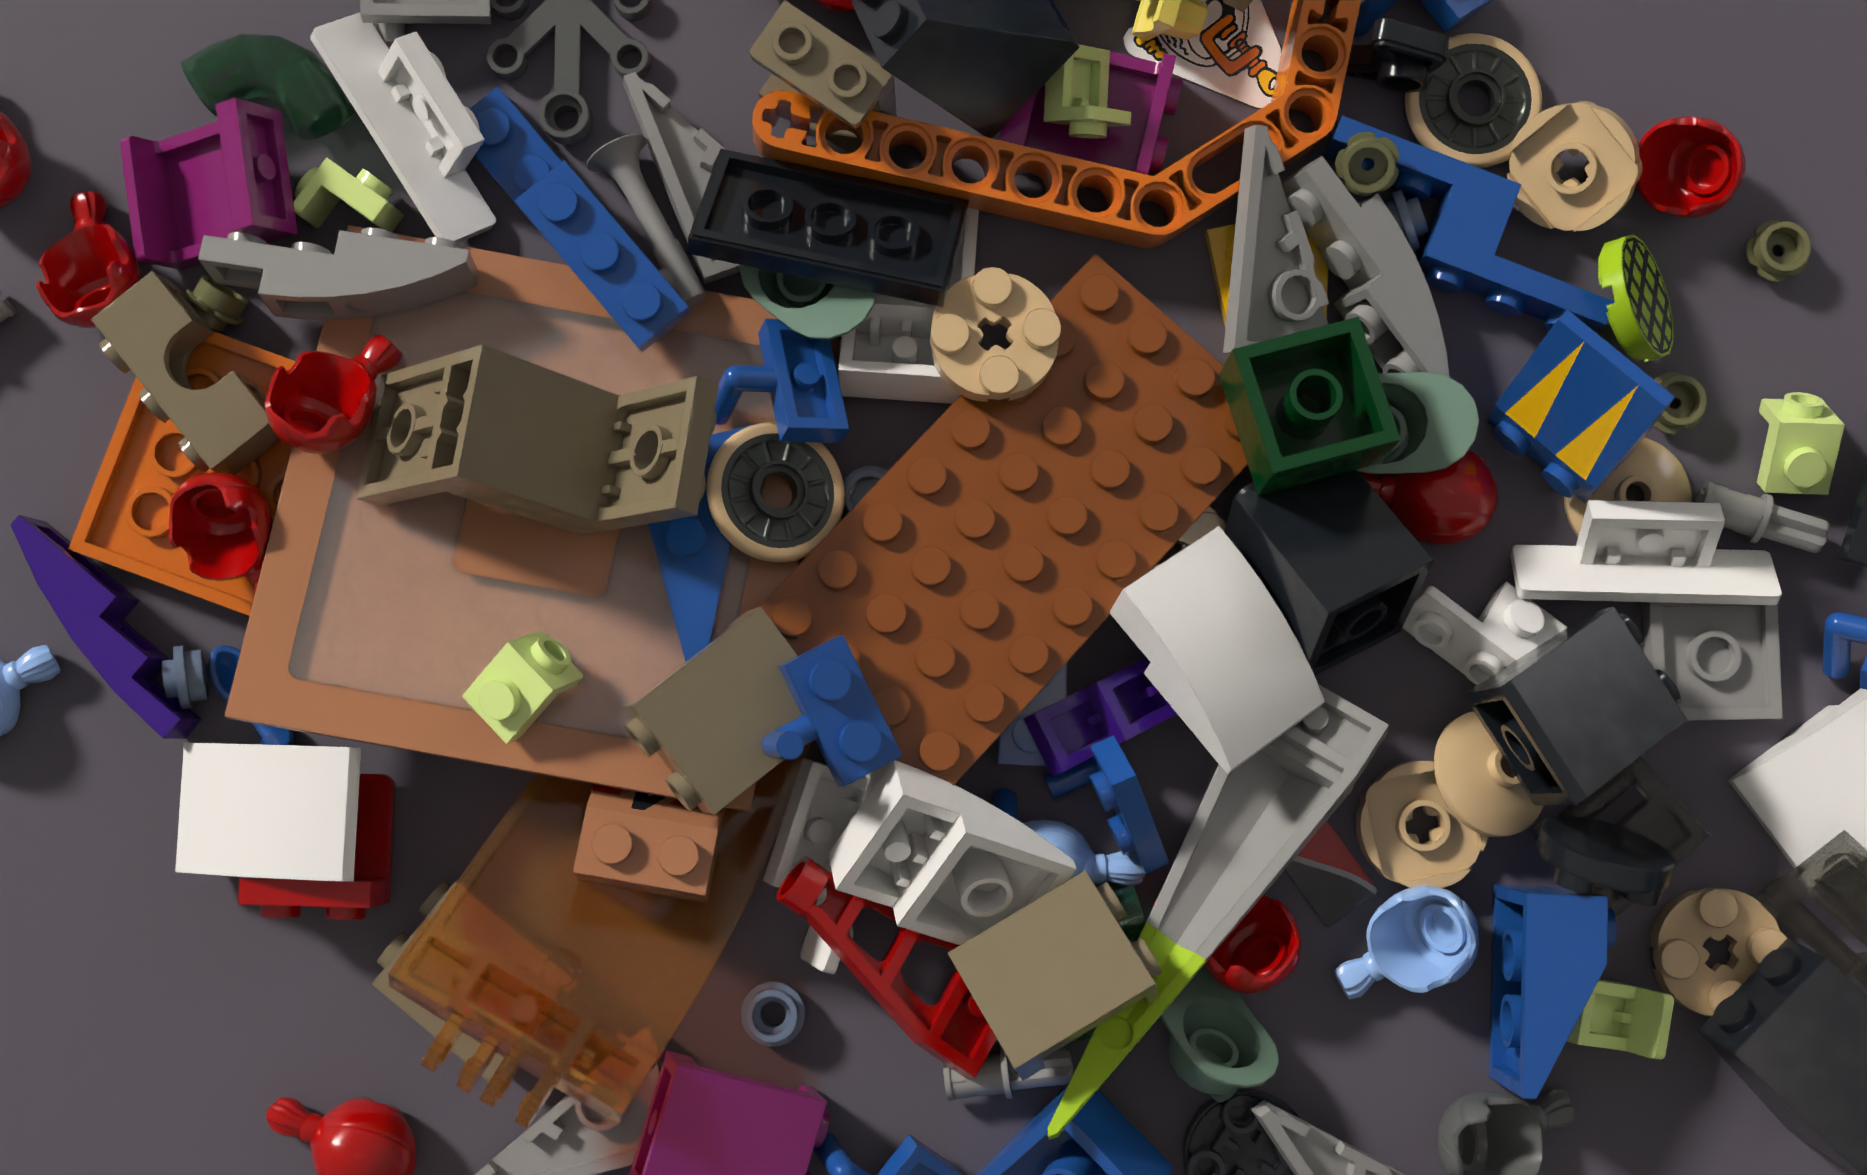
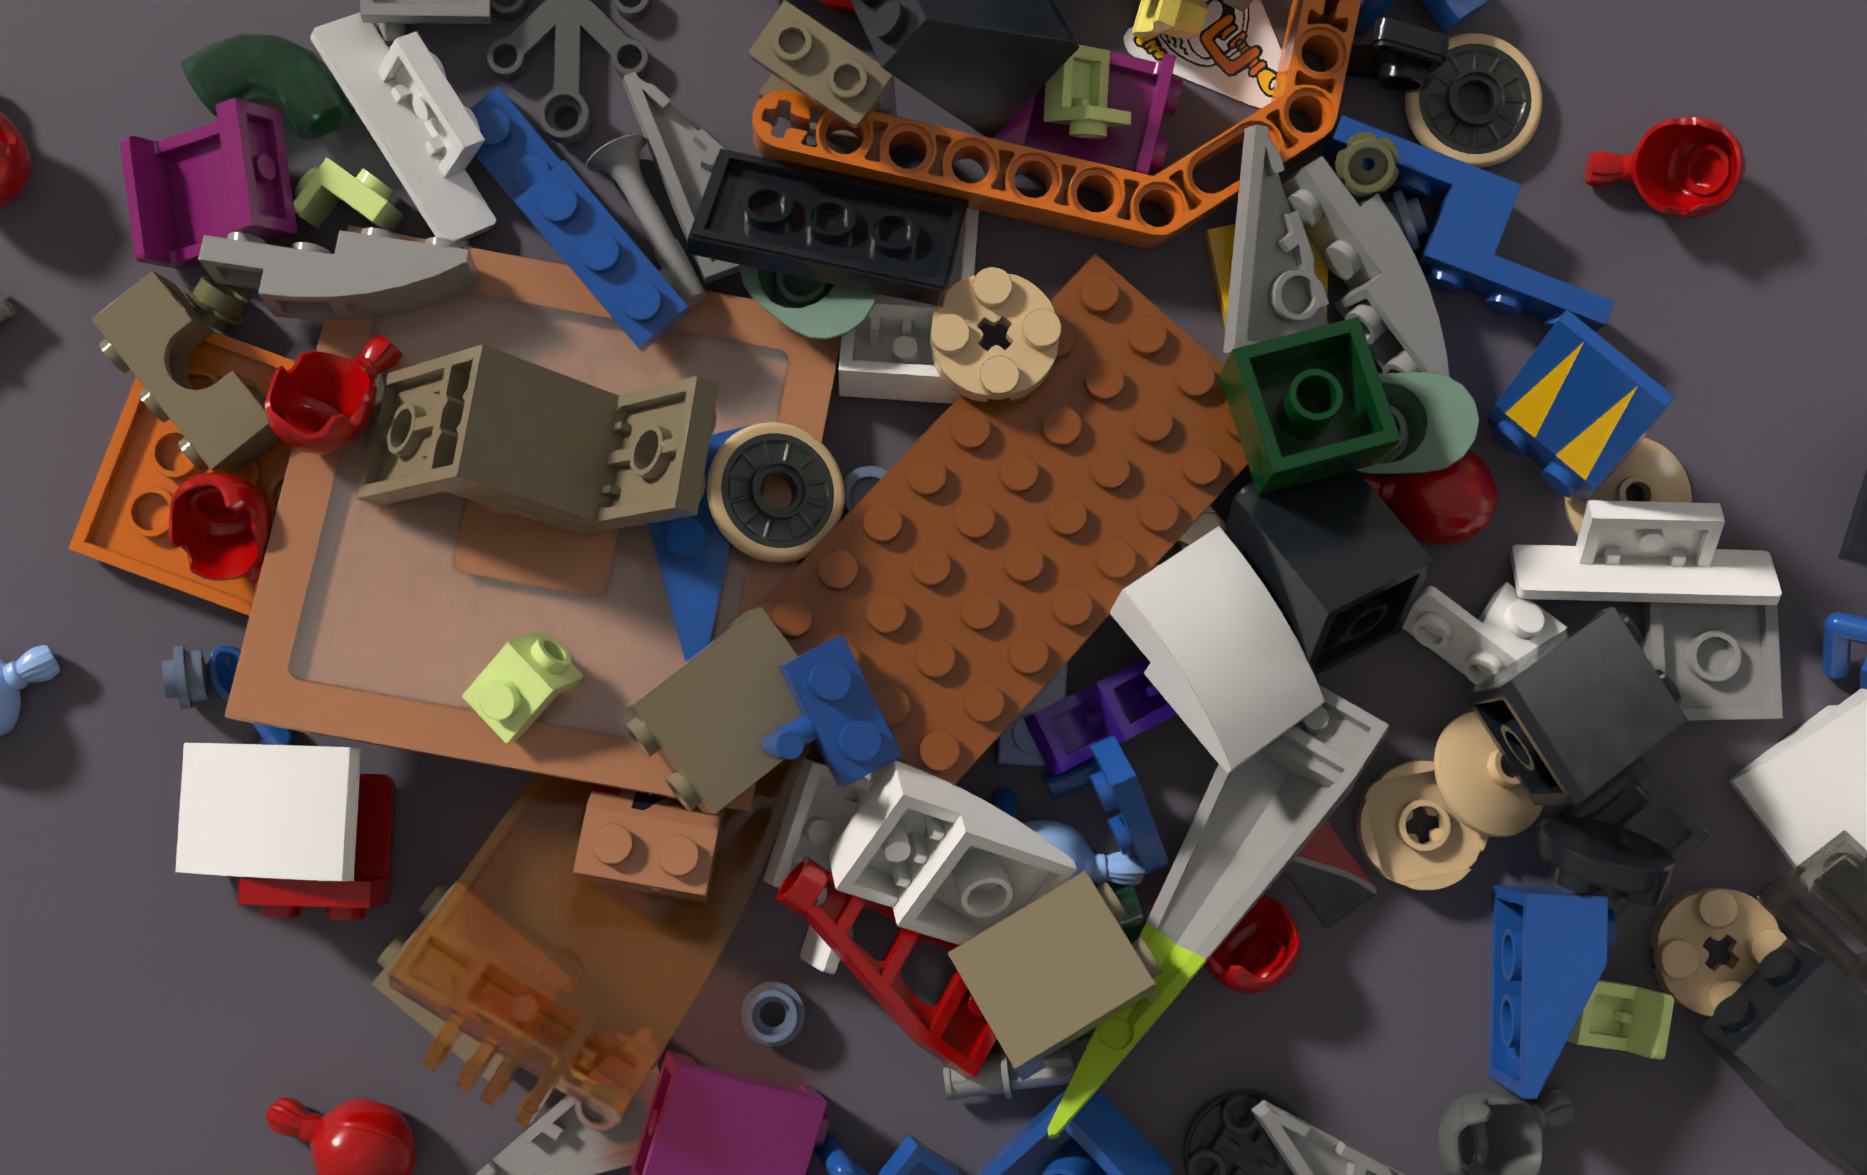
(87, 266): red hair -> none
(93, 614): dark purple slope -> none
(801, 386): blue plate -> none
(1217, 1039): sand green piece -> none
(1415, 941): light blue hair -> none
(1611, 168): tan plate -> none
(1641, 306): lime tile -> none
(1691, 400): olive plate -> none
(1761, 518): light grey axle -> none
(1794, 245): olive plate -> none
(1799, 445): yellowish green bracket -> none

